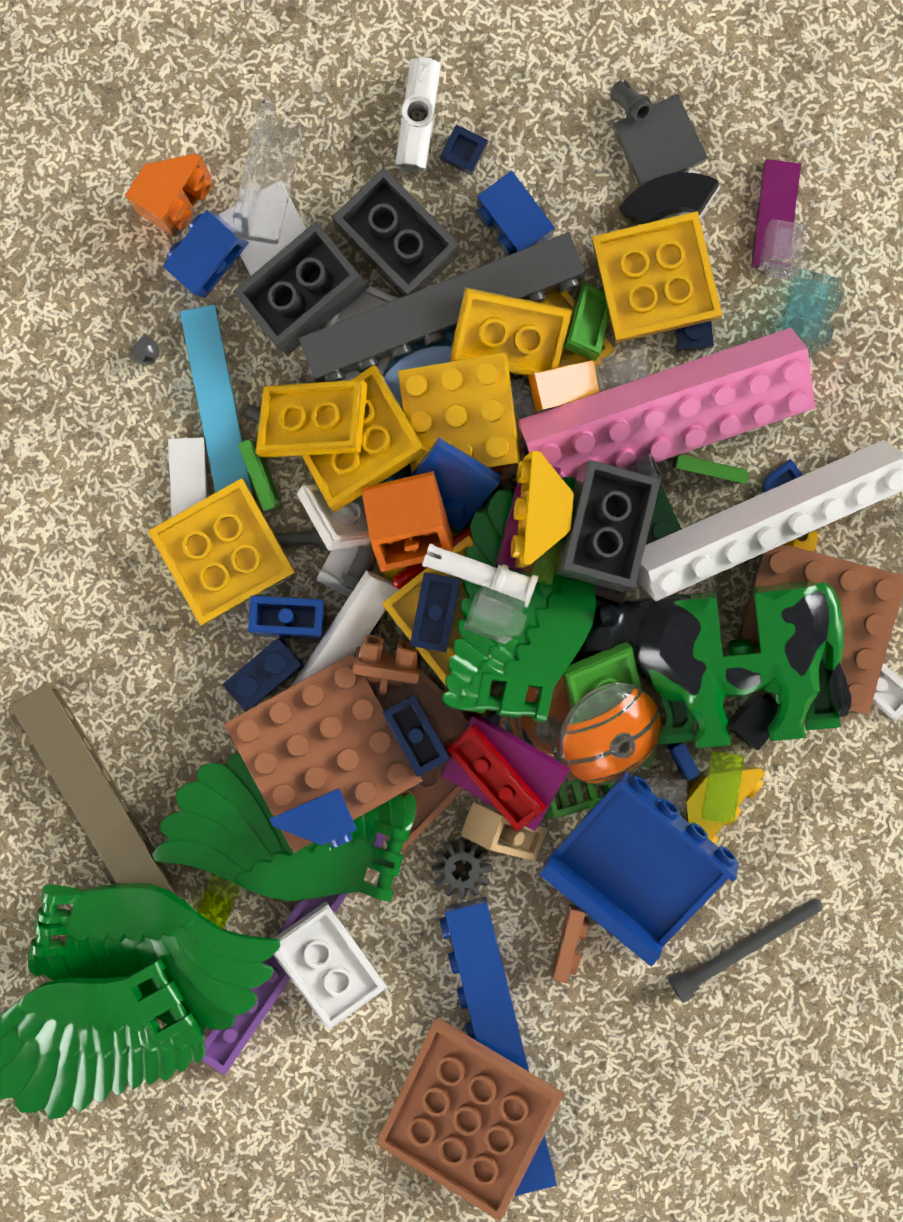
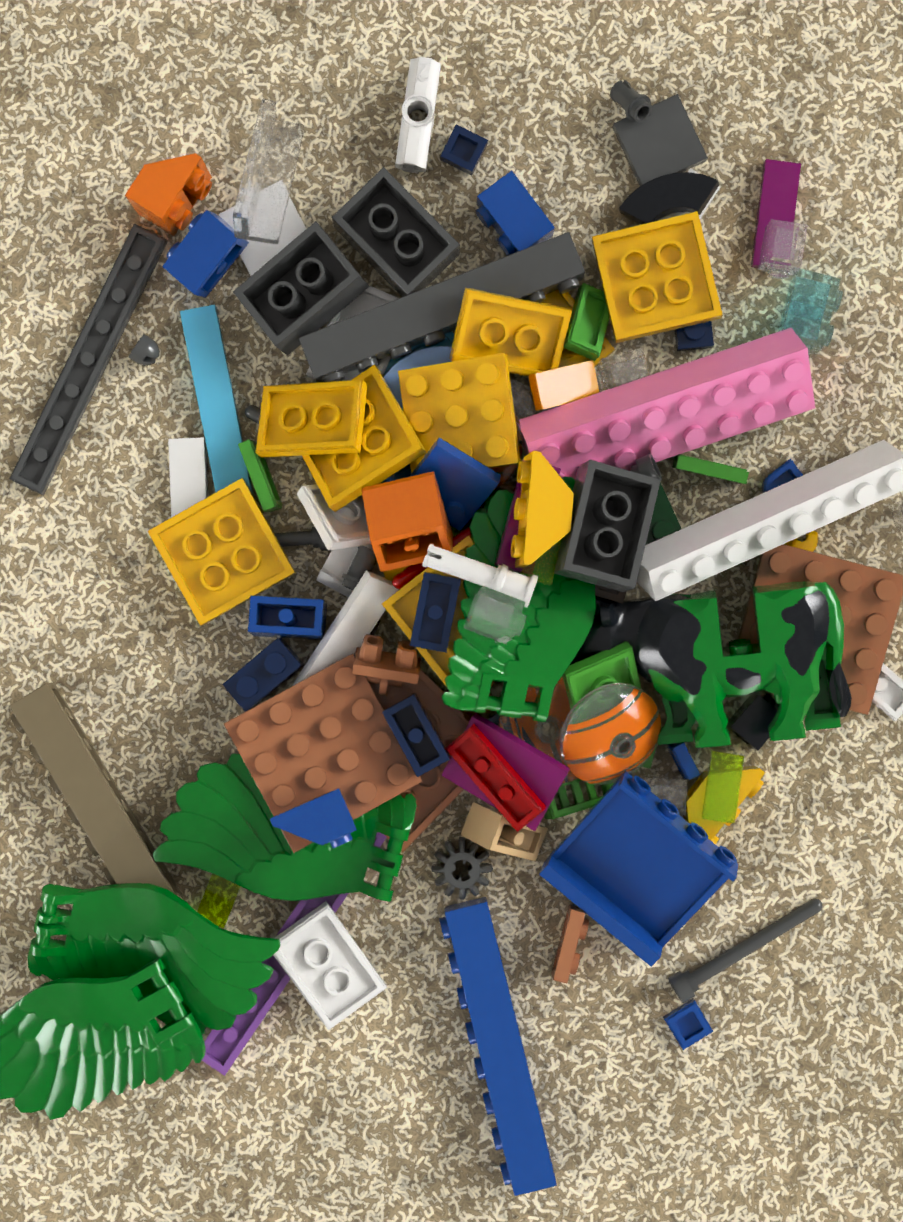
(88, 359): none -> dark grey tile
(469, 1118): nougat plate -> none
(688, 1024): none -> blue tile

